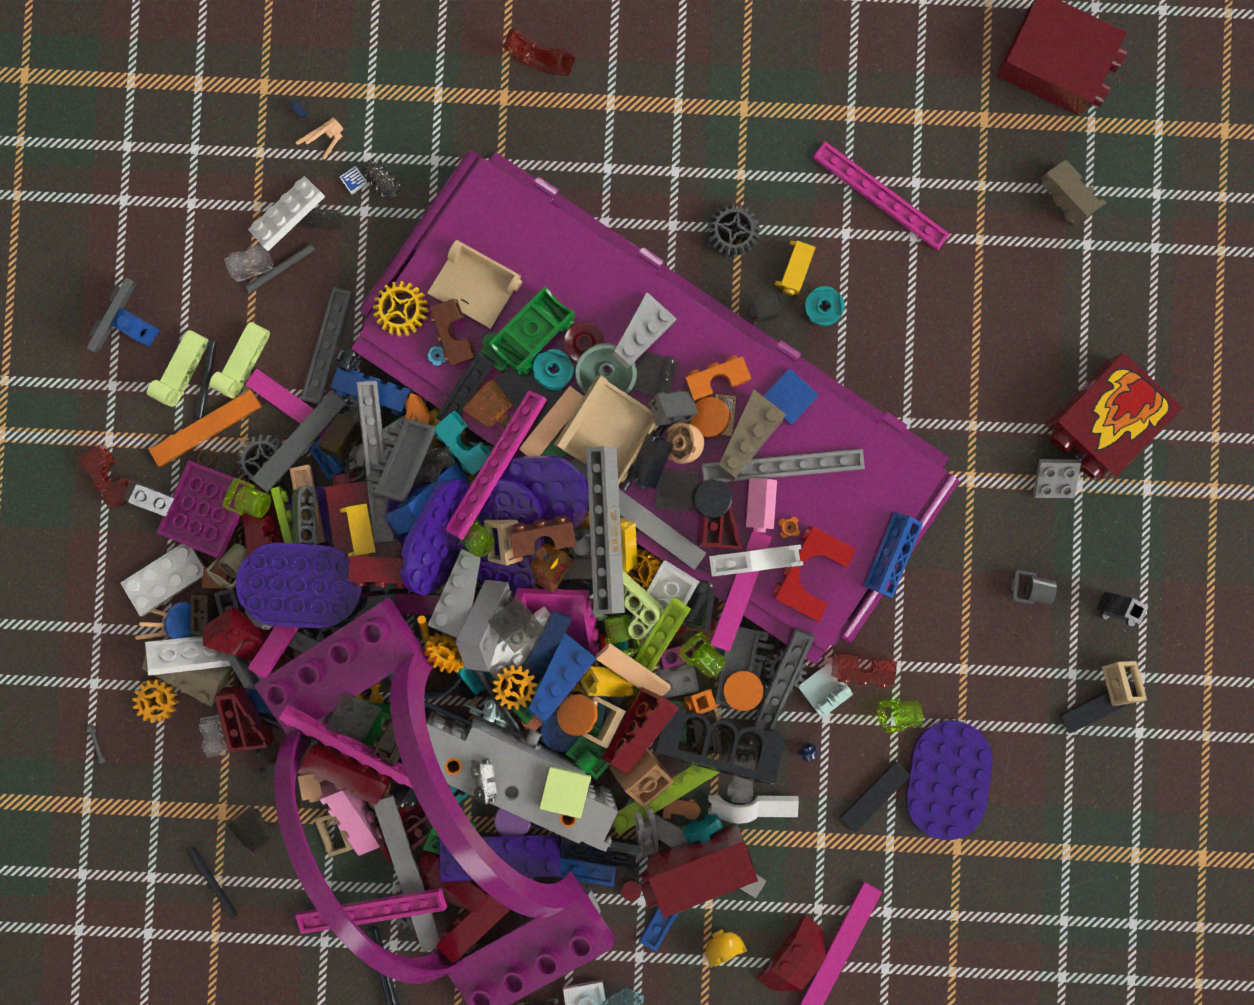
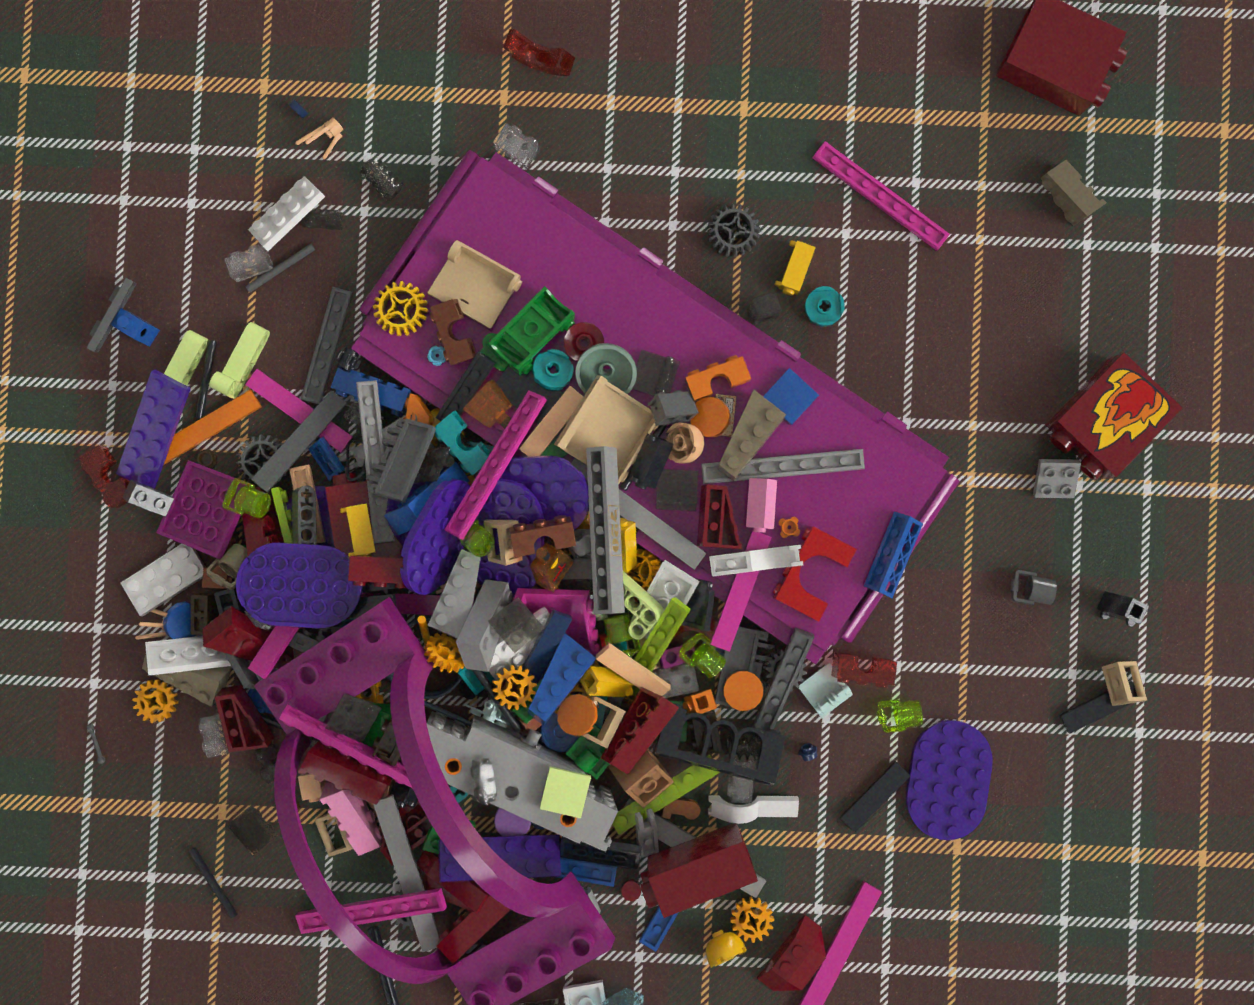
(153, 429): none -> dark purple plate
(340, 437): dark brown hinge -> none
(353, 180): tile -> none
(516, 145): none -> clear brick
(645, 328): light grey wing -> none
(702, 830): teal plate -> none
(711, 498): black head -> none
(759, 915): none -> light orange gear

